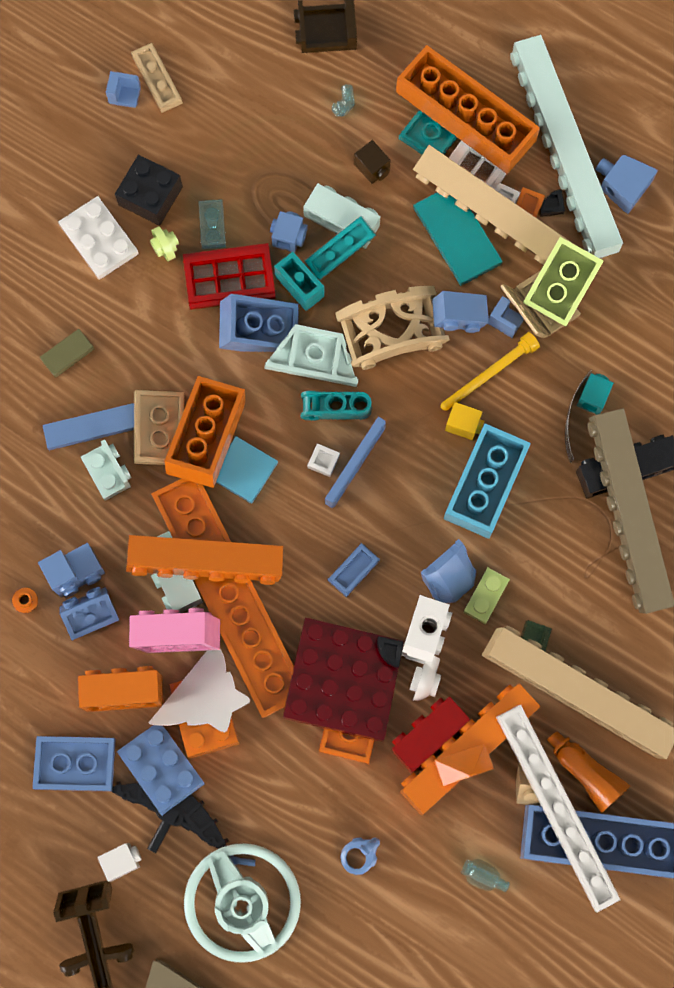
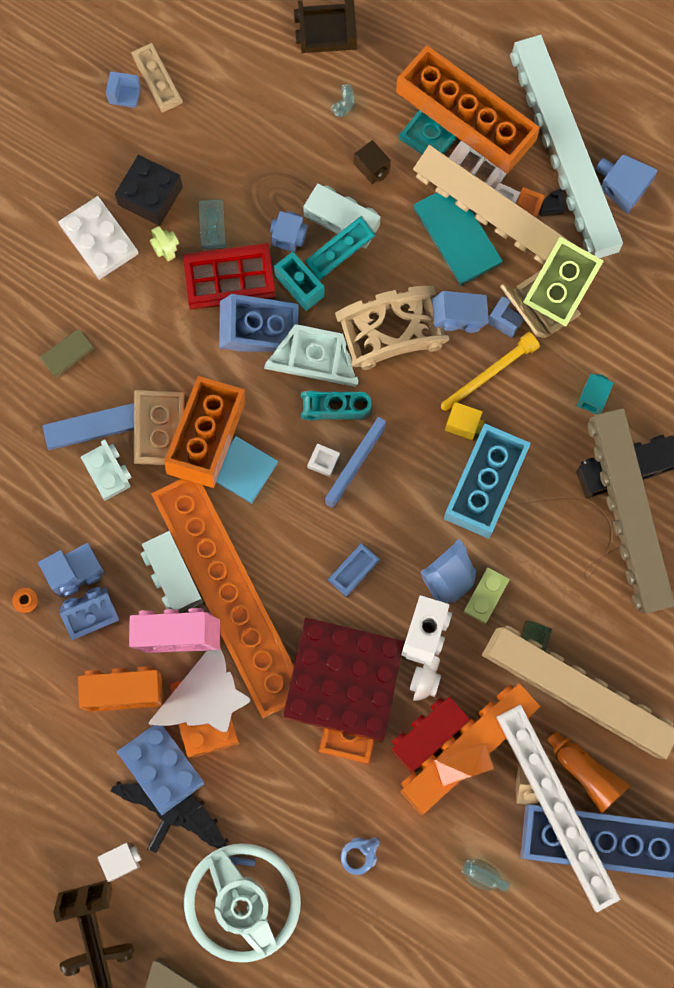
(74, 763): medium blue plate -> none
(204, 559): orange brick -> none
(390, 650): black tile -> none
(569, 453): sticker -> none

